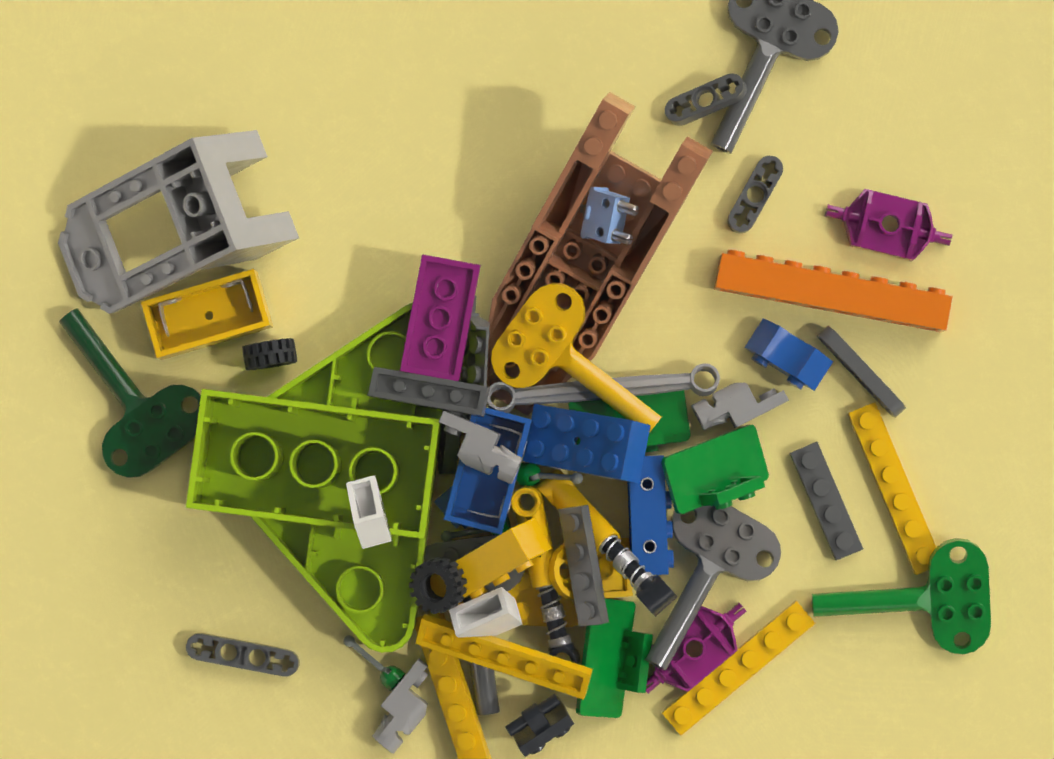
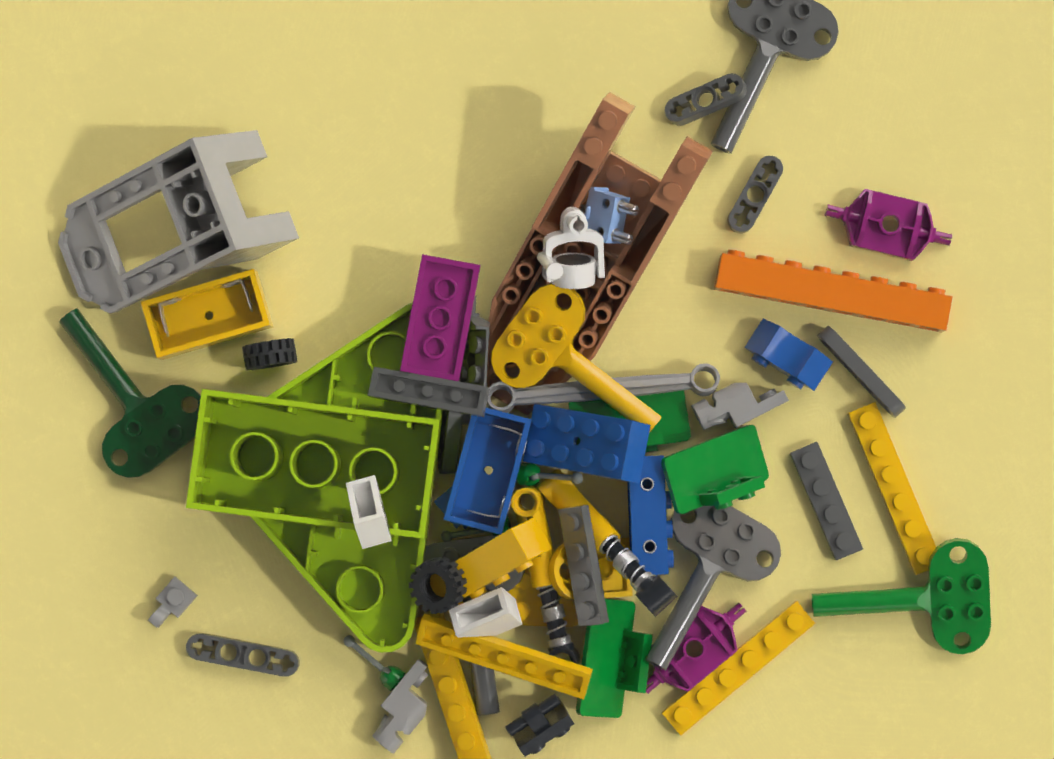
(174, 599): none -> light grey plate
(480, 448): light grey plate -> none
(572, 269): none -> white piece

